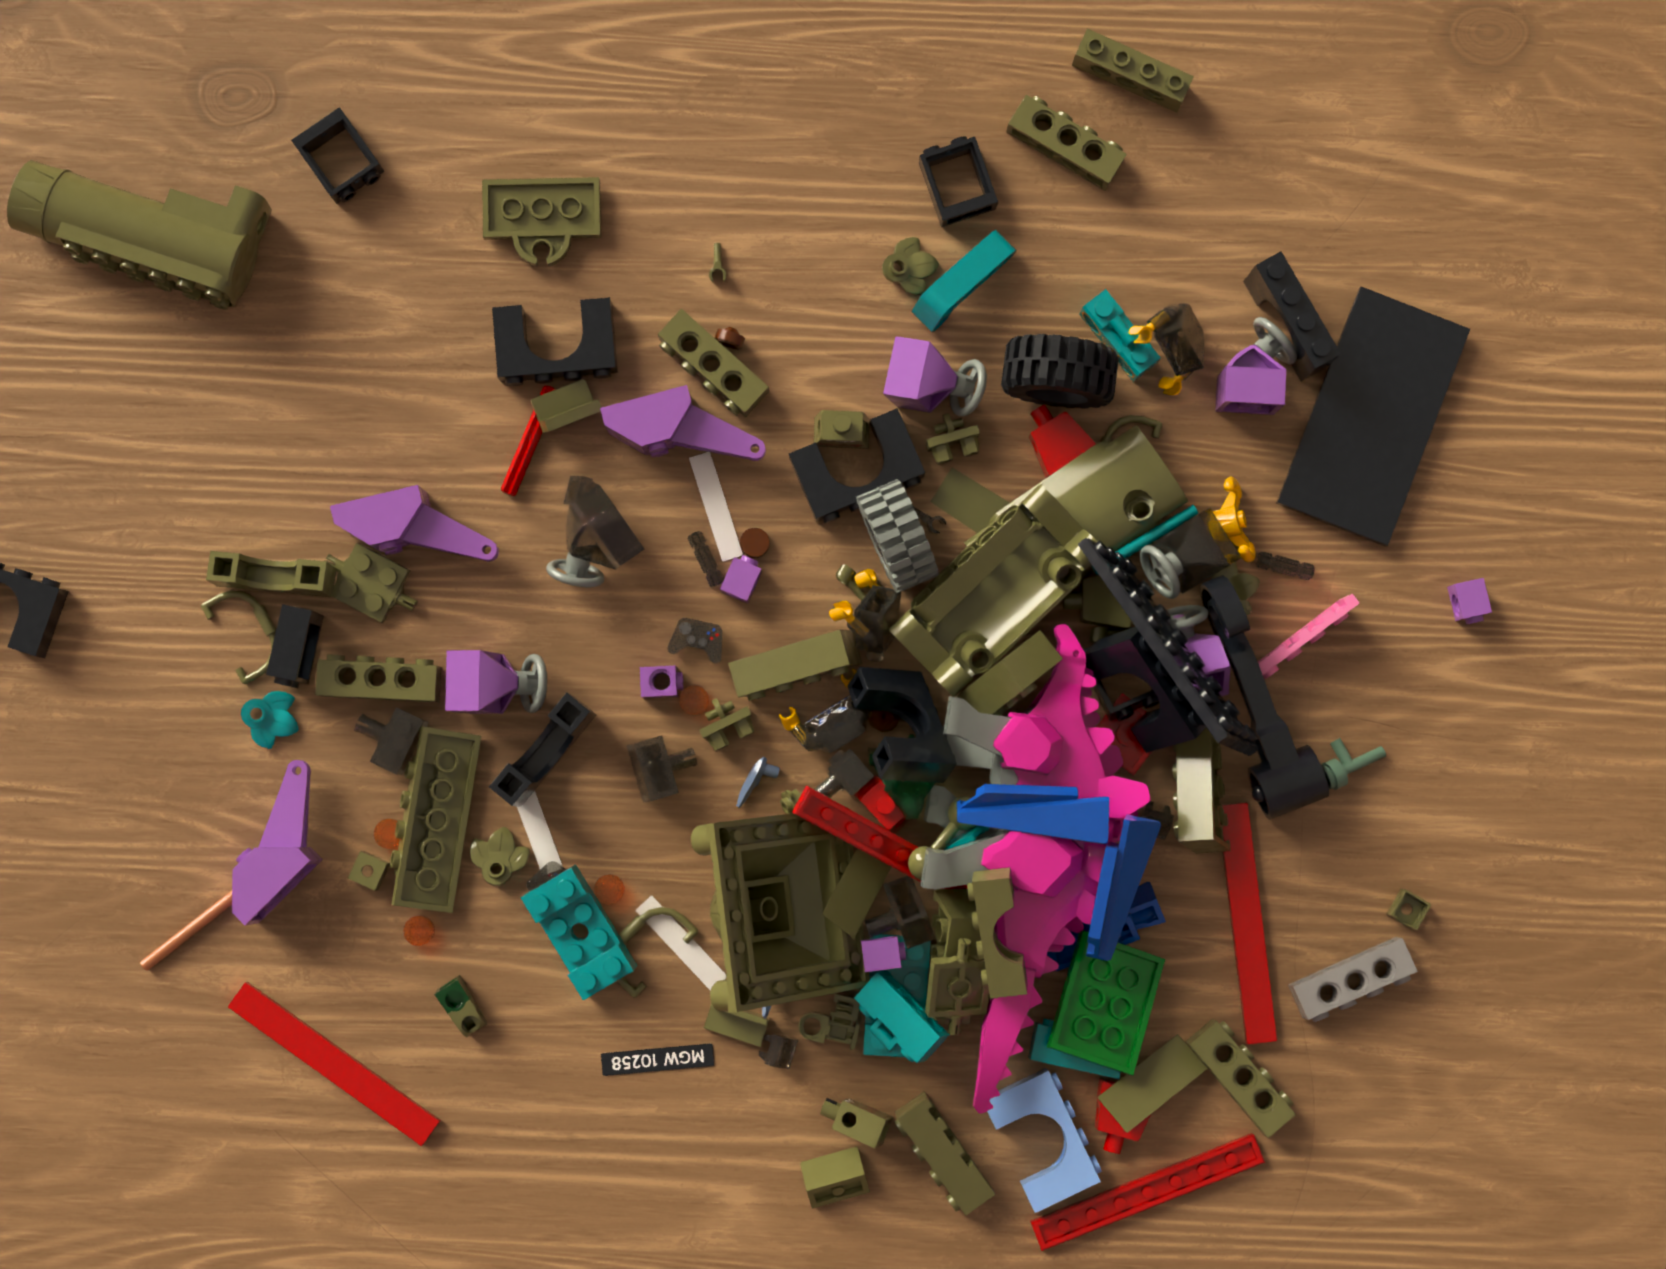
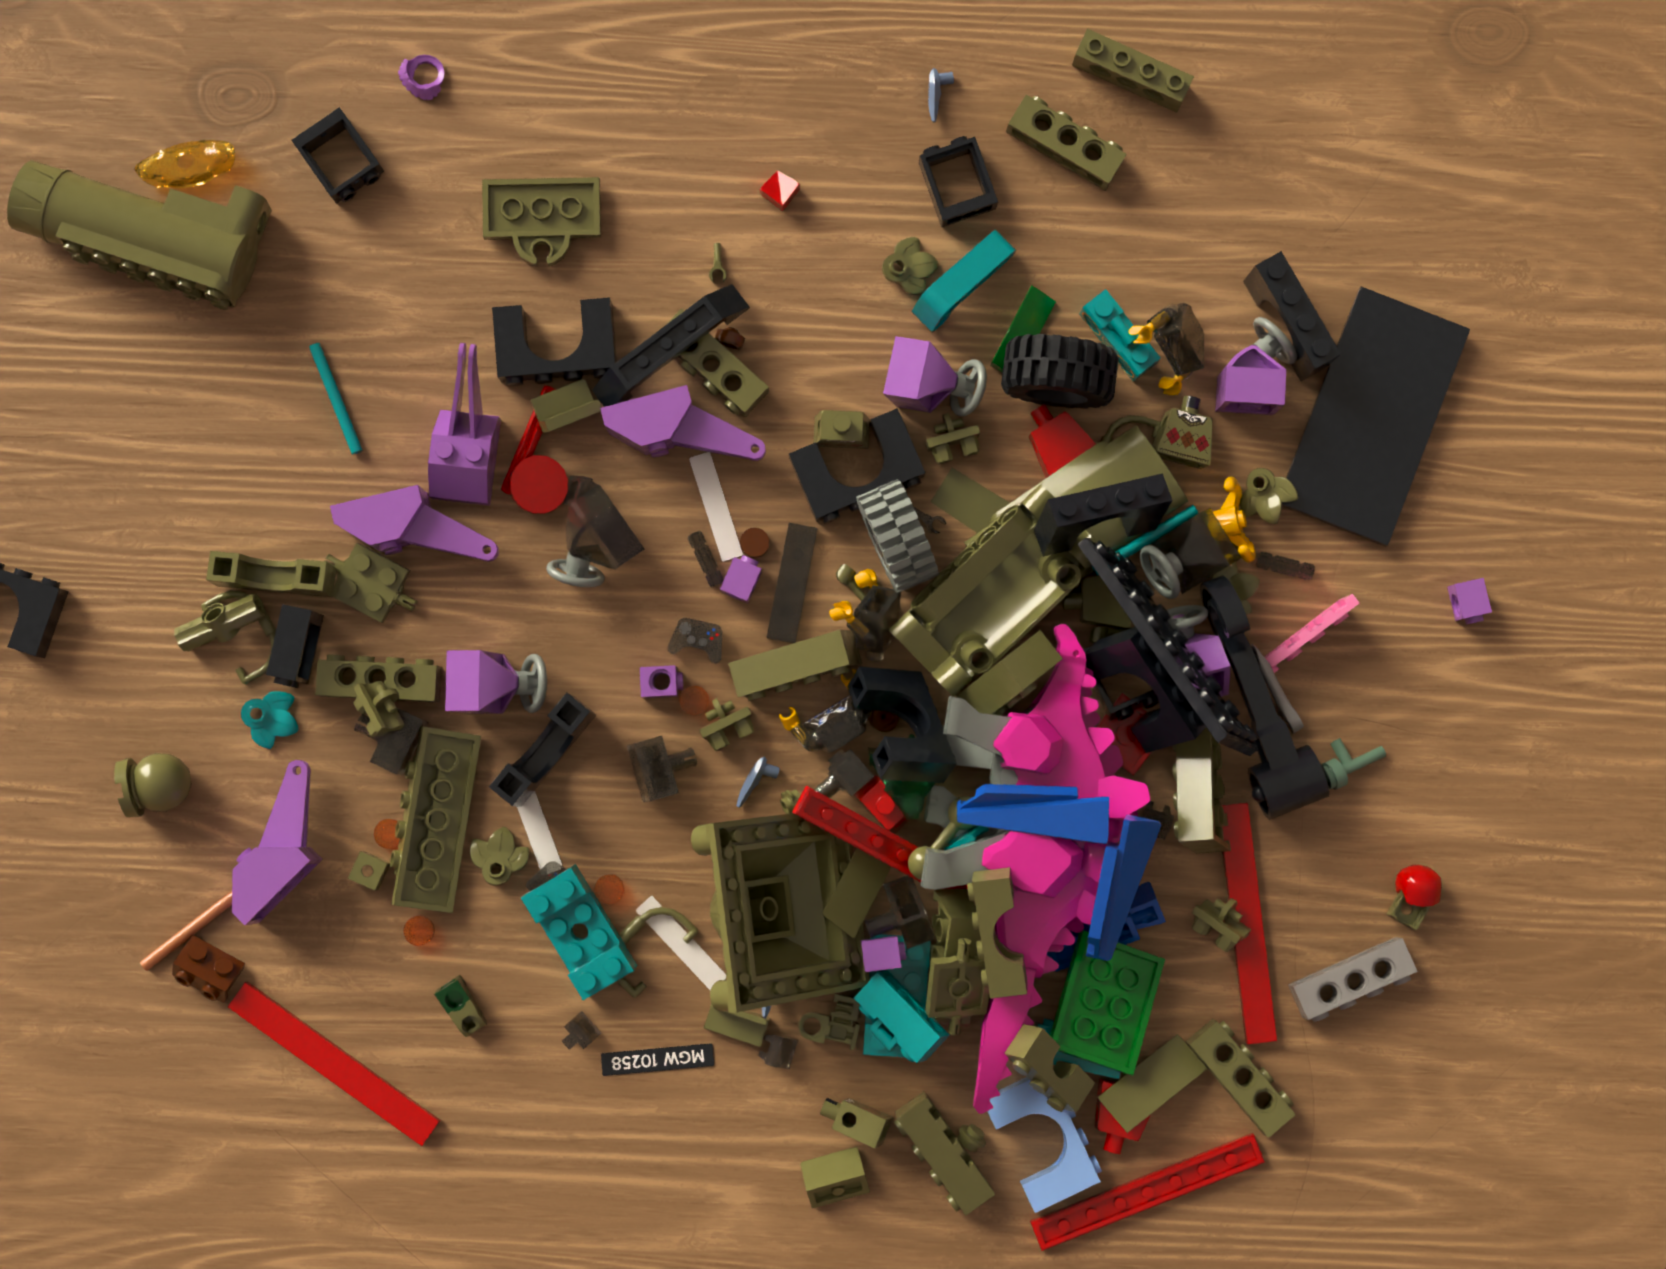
(155, 783): none -> olive tile
(206, 969): none -> reddish brown bracket
(210, 160): none -> clear yellow piece
(220, 622): none -> olive piece
(335, 398): none -> teal bar
(379, 706): none -> olive hips
(425, 91): none -> medium lavender piece
(464, 443): none -> medium lavender slope
(538, 484): none -> red tile
(581, 1031): none -> clear smoke tile
(669, 343): none -> black slope
(779, 190): none -> red slope
(792, 583): none -> clear smoke tile
(934, 91): none -> sand blue bar
(971, 1137): none -> olive plate
(1028, 320): none -> green slope
(1033, 1057): none -> olive arch
(1137, 502): none -> black arch
(1185, 435): none -> olive torso
(1223, 919): none -> olive hips
(1268, 499): none -> olive plate
(1284, 707): none -> light grey piece
(1420, 885): none -> red hair

